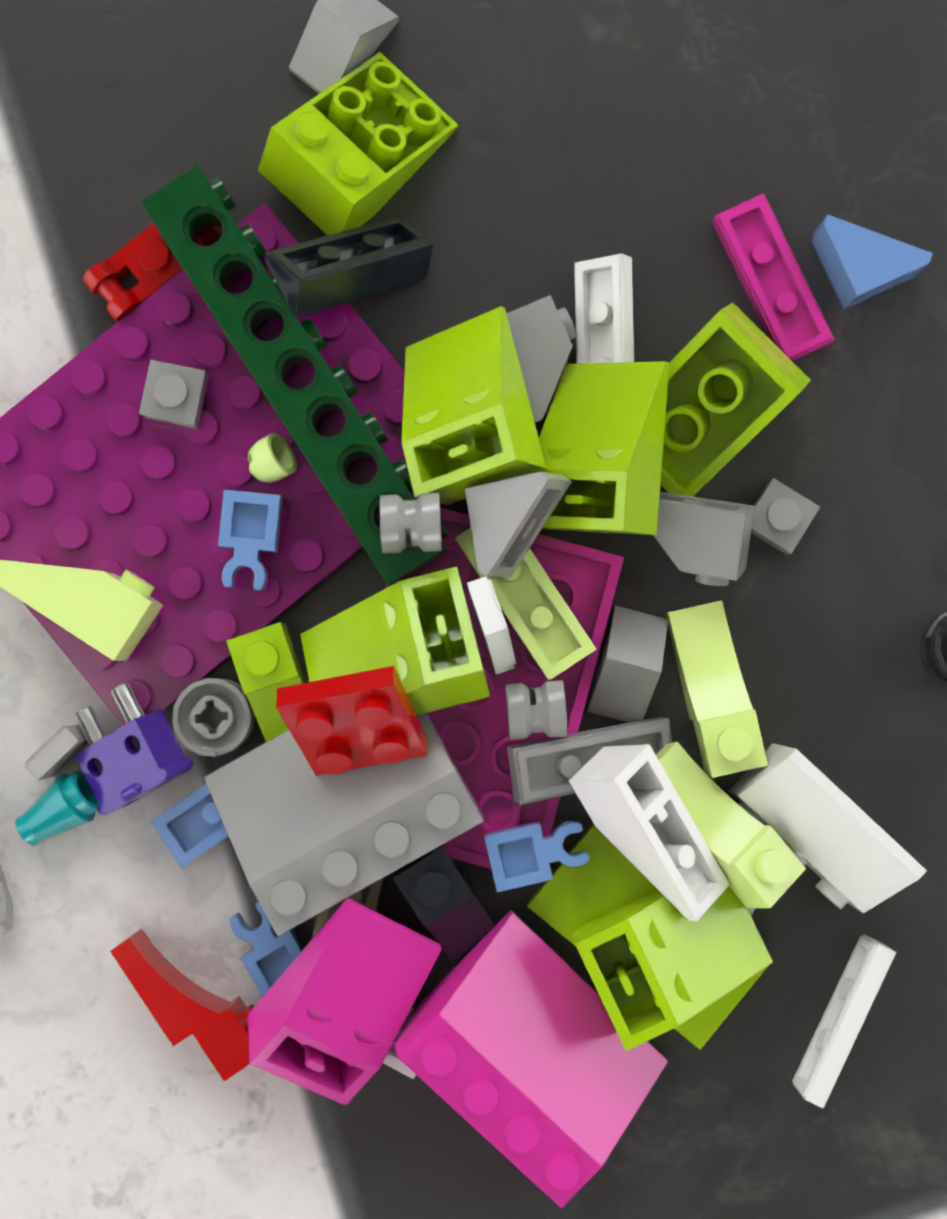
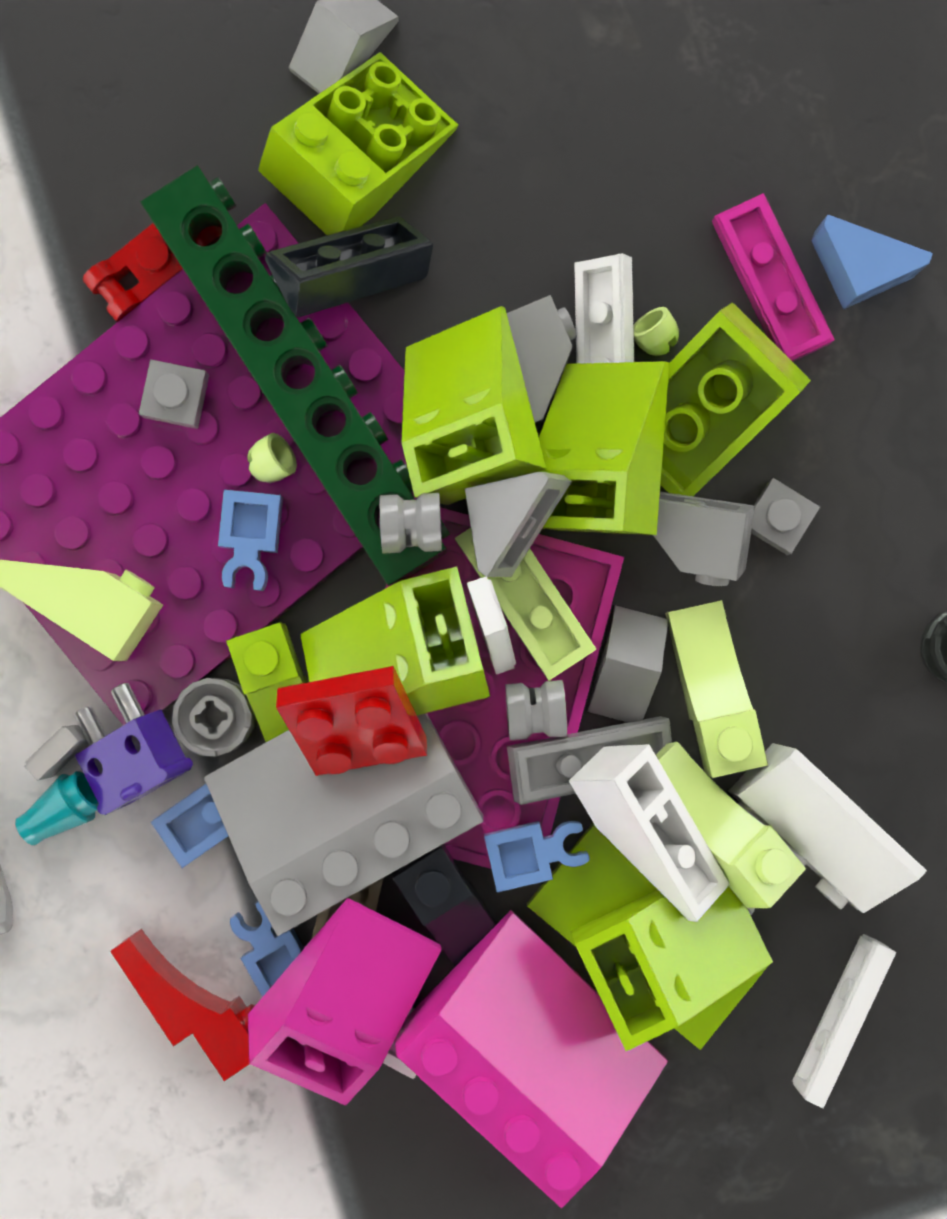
(656, 331): none -> yellowish green hinge

